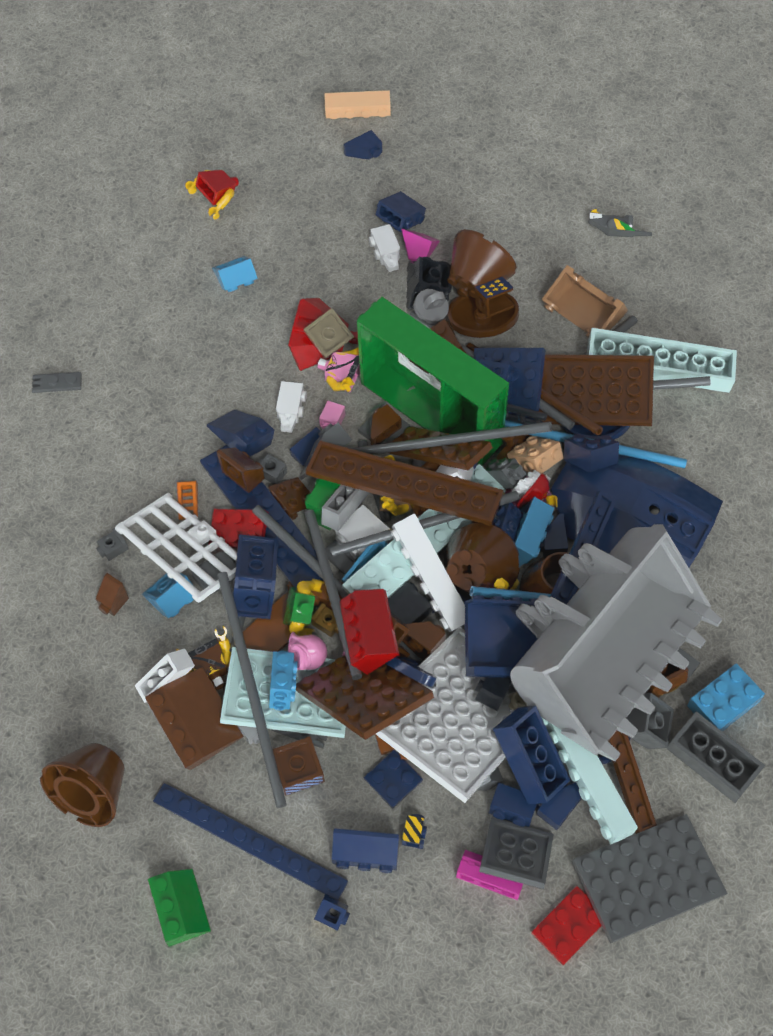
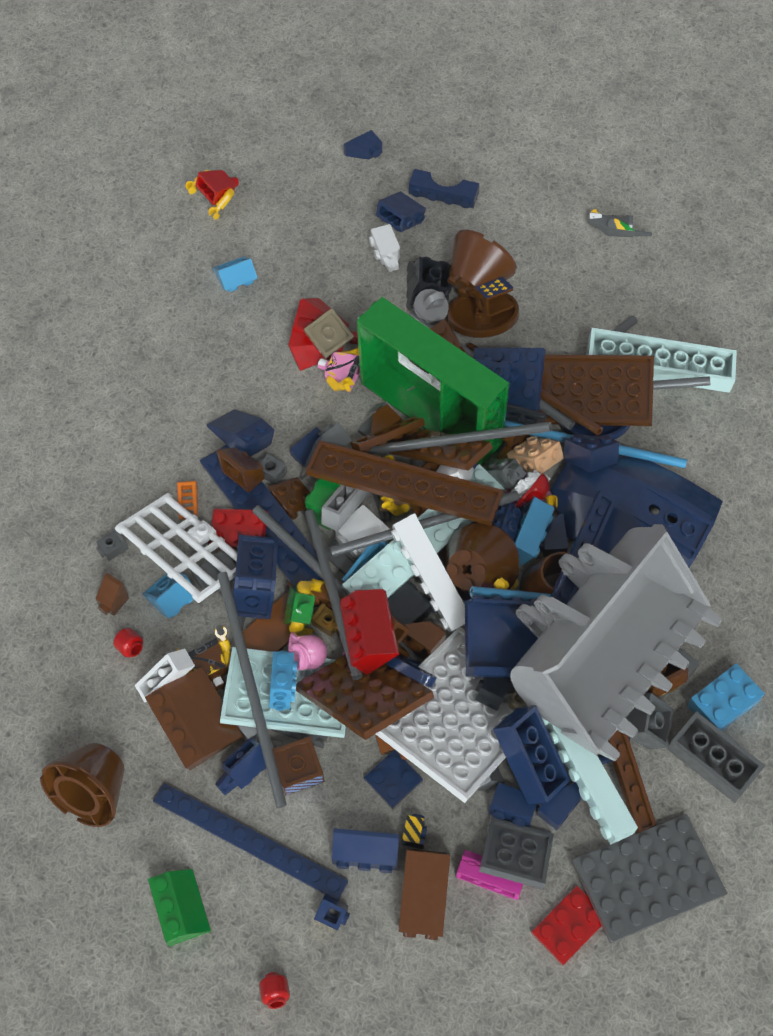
(56, 382): dark grey hinge -> none
(128, 642): none -> red head
(241, 766): none -> dark blue hinge
(274, 990): none -> red head
(289, 404): white hinge -> none
(332, 414): bright pink brick -> none
(357, 104): light nougat brick -> none
(392, 432): none -> reddish brown plate
(418, 244): dark pink slope -> none
(424, 893): none -> reddish brown slope
(462, 194): none -> dark blue arch
(583, 302): medium nougat windscreen -> none

